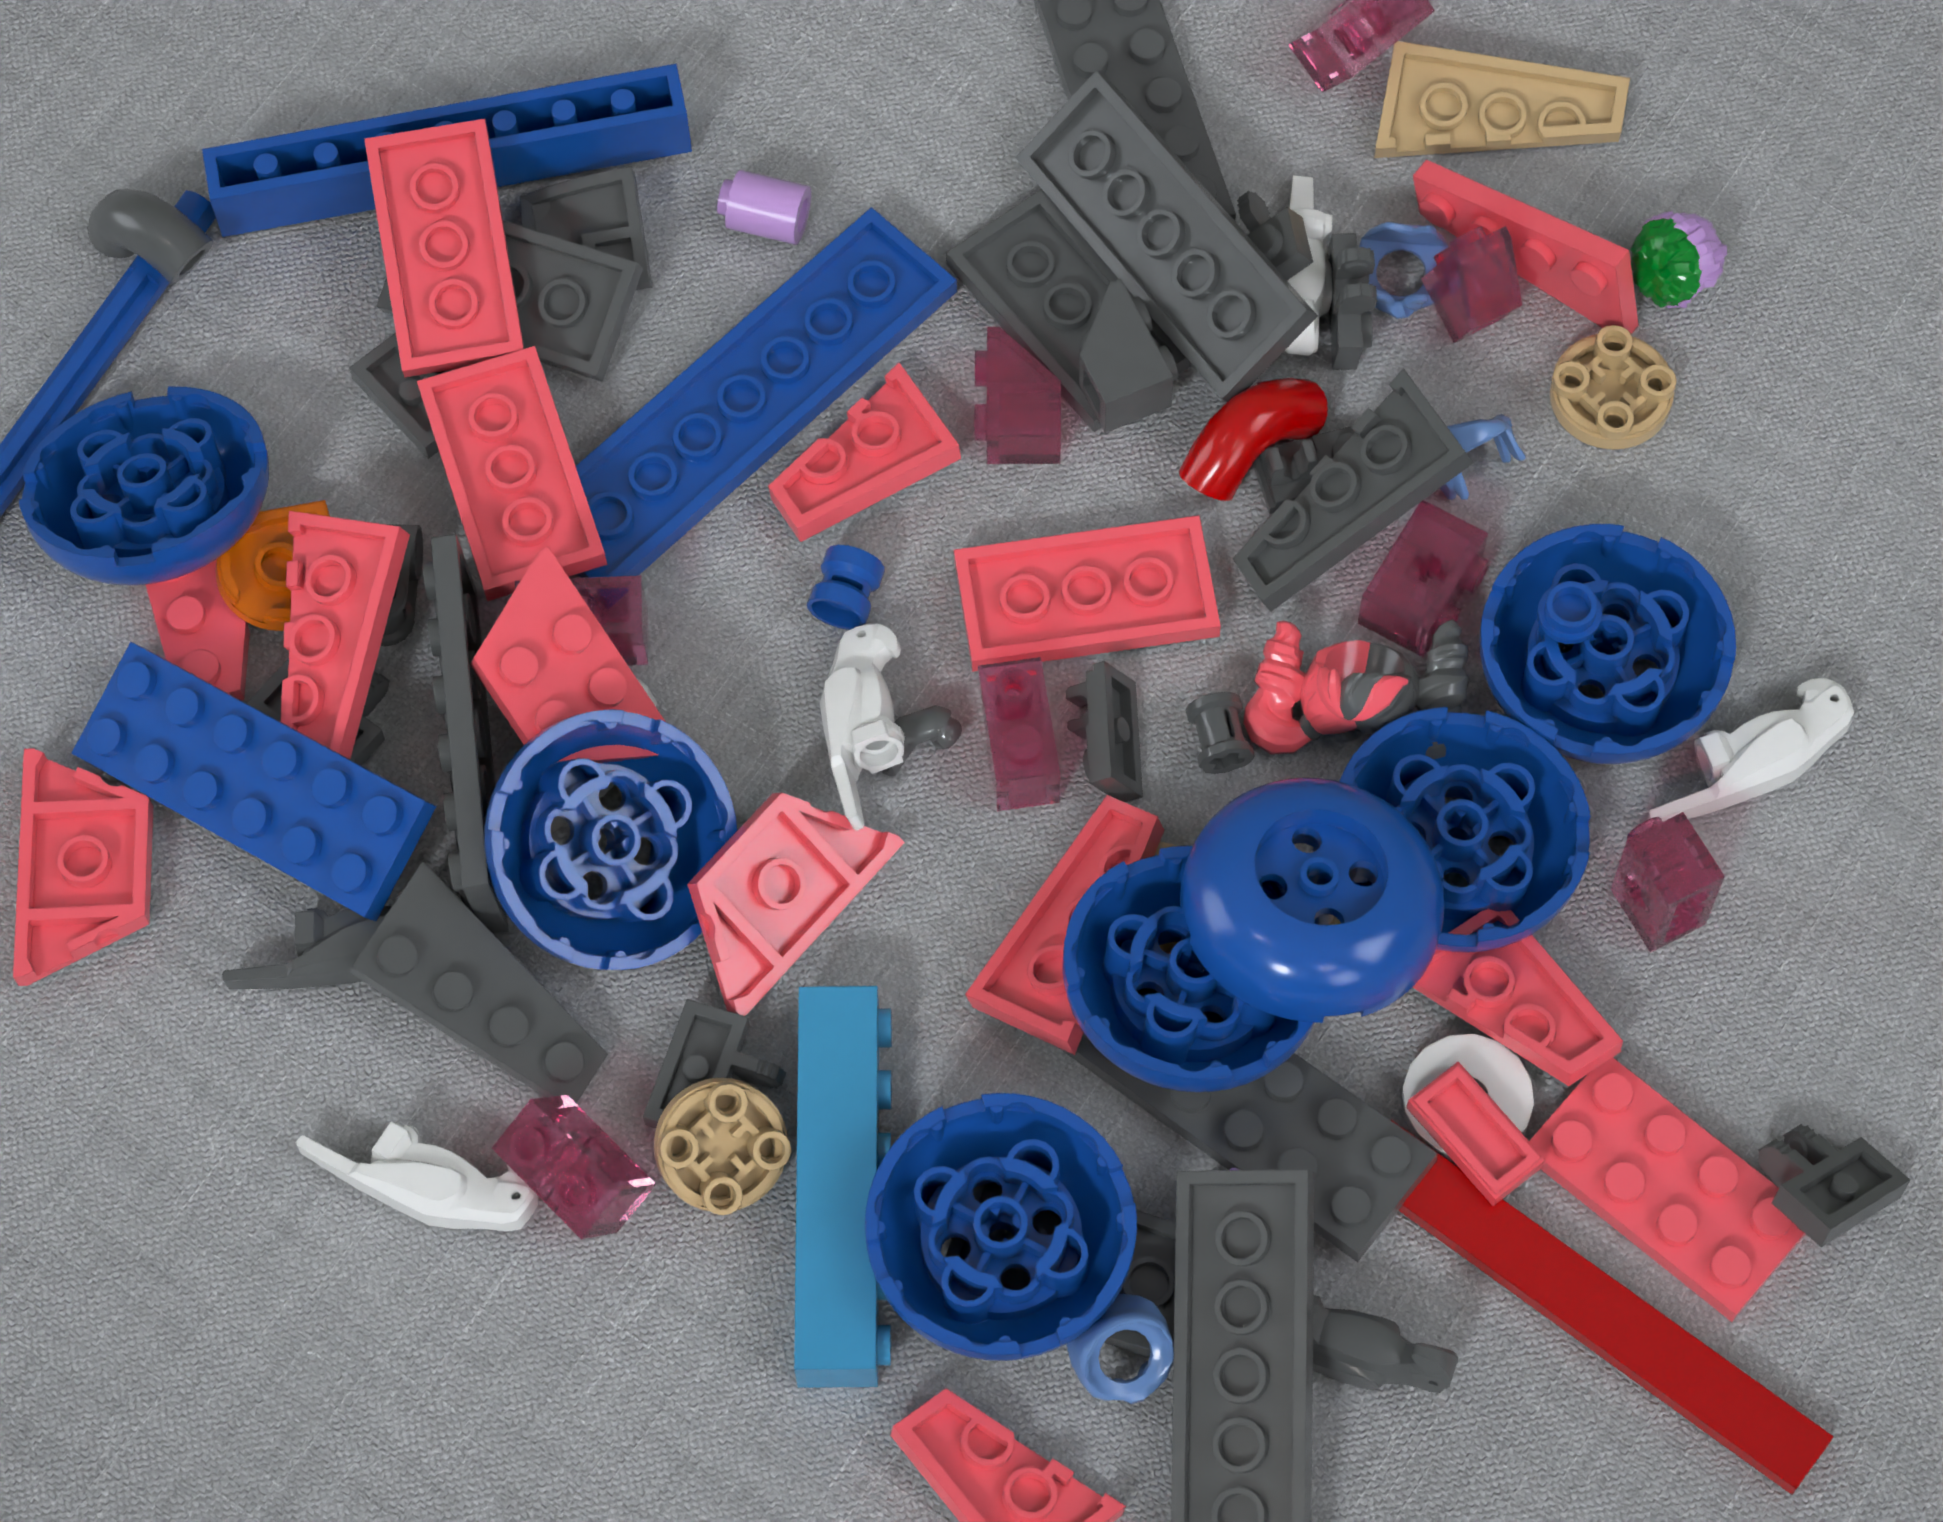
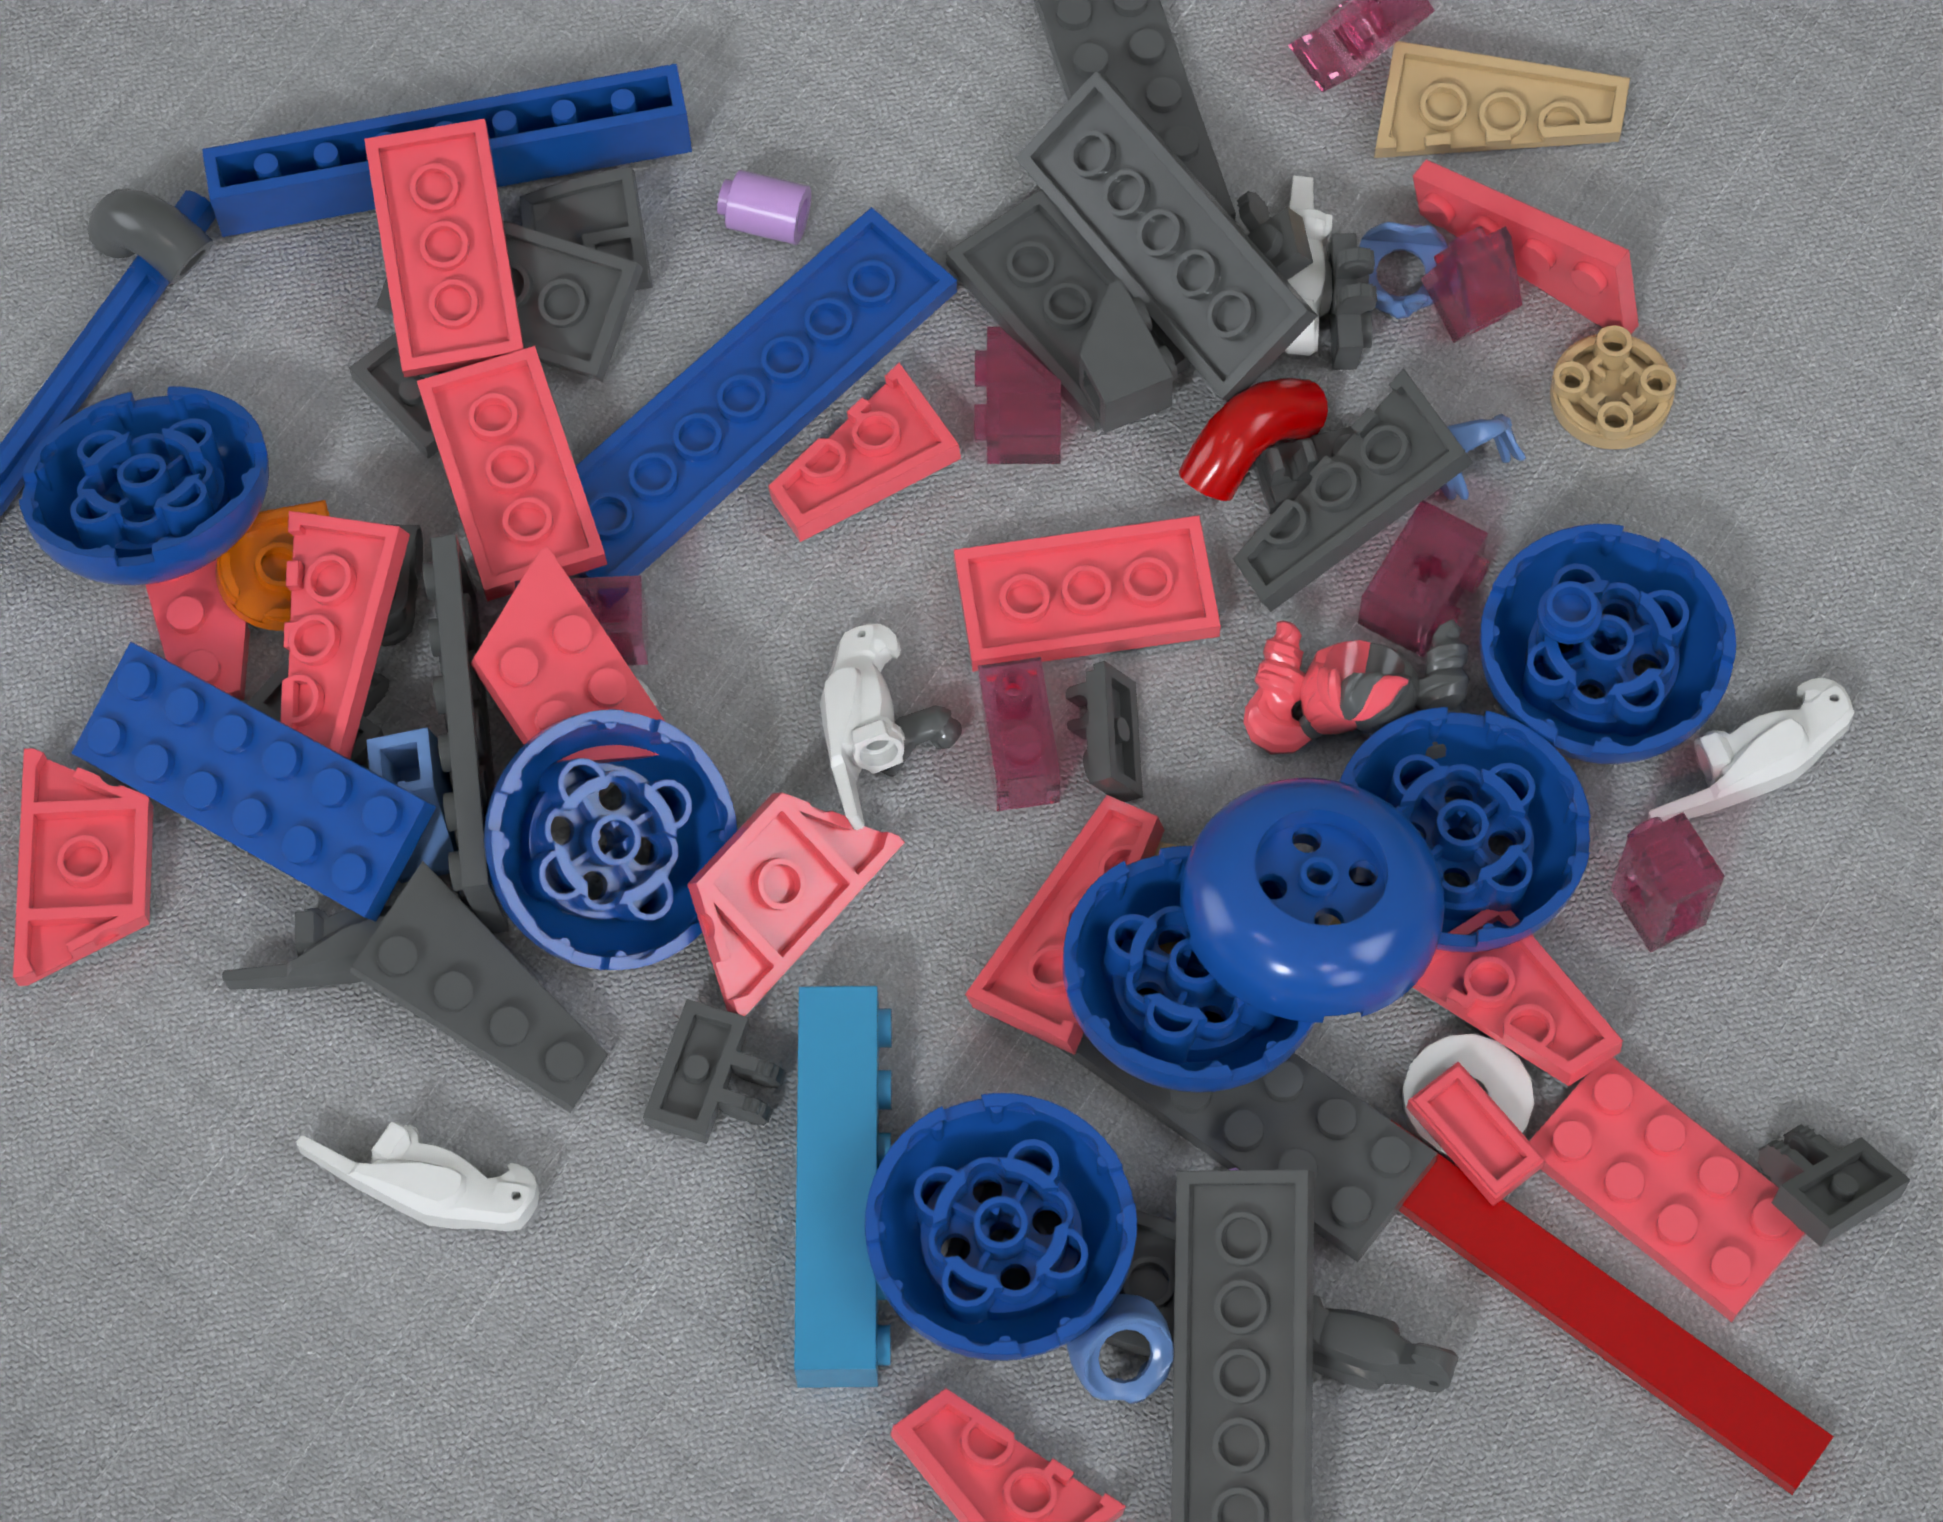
(414, 764): none -> medium blue slope
(573, 1166): clear pink brick -> none
(721, 1145): tan tile -> none
(845, 587): blue wheel -> none
(1219, 732): dark grey bush -> none
(1676, 258): green piece -> none

